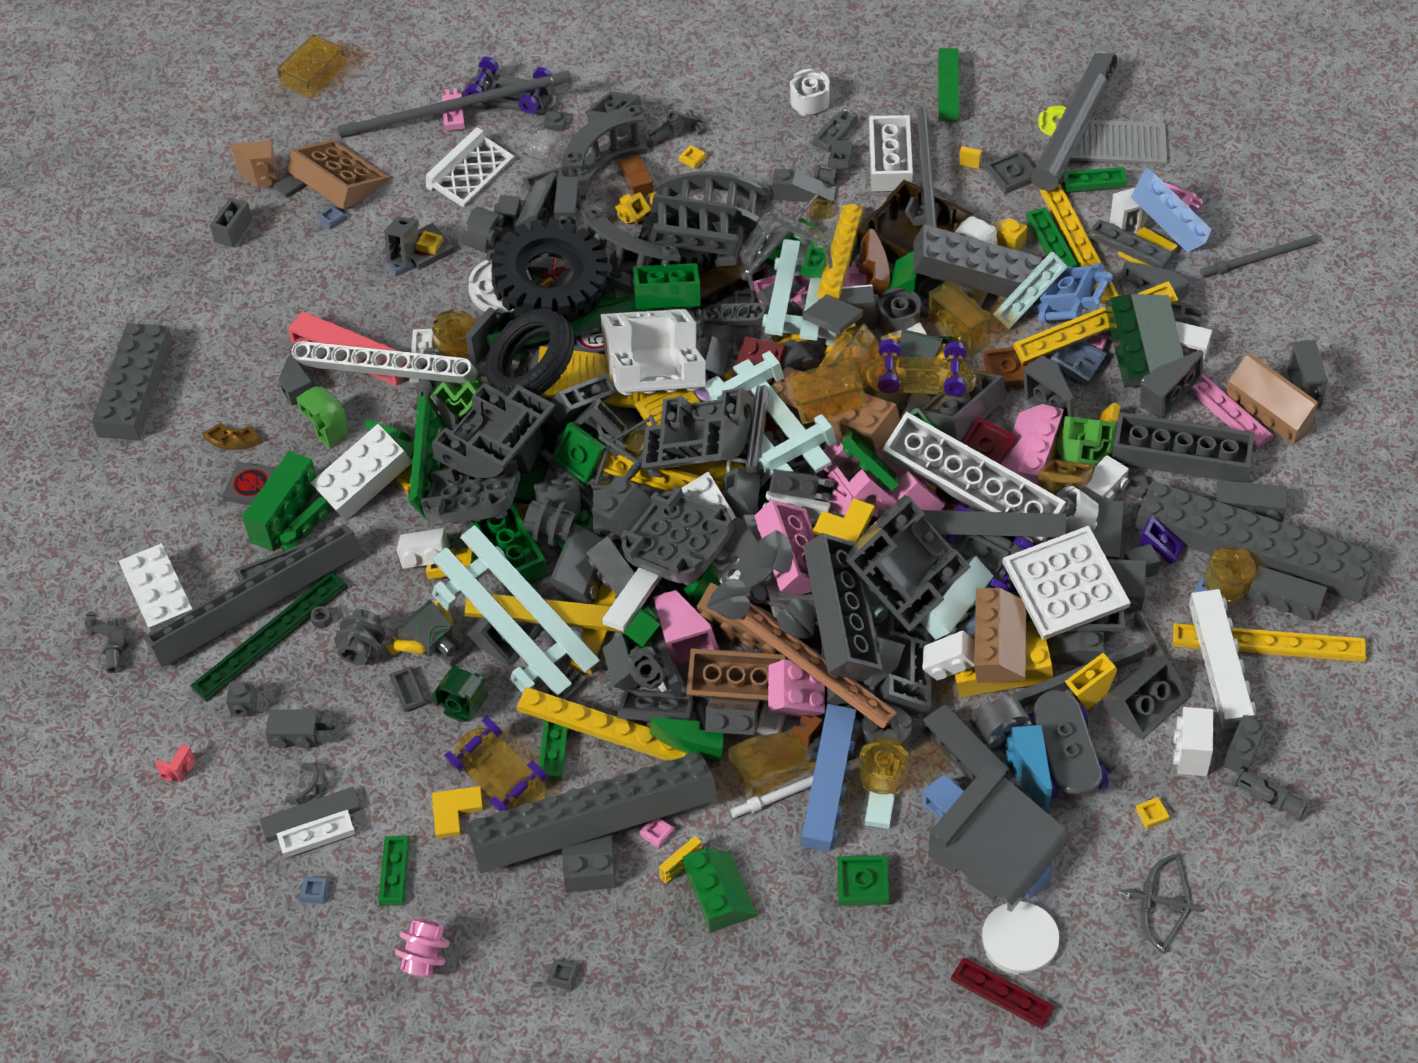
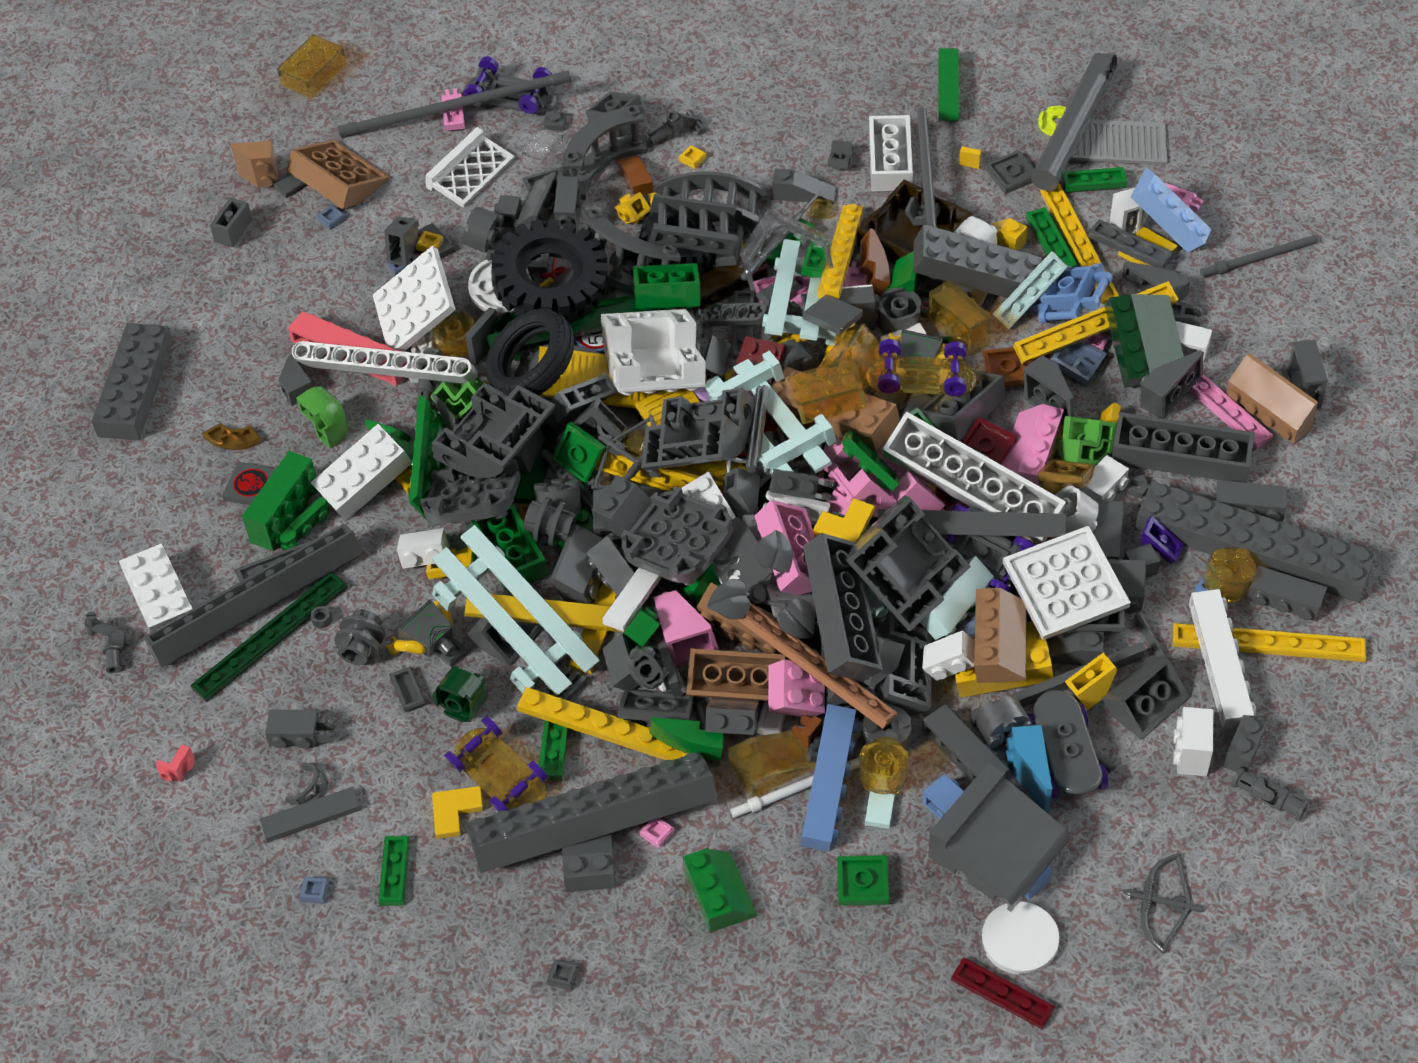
(241, 699): dark grey brick -> none
(315, 833): white plate -> none
(414, 301): none -> white plate
(422, 947): bright pink piece -> none
(674, 864): yellow tile -> none
(809, 92): white brick -> none
(826, 175): dark grey bush -> none
(834, 130): dark grey hinge -> none
(1152, 813): yellow tile -> none

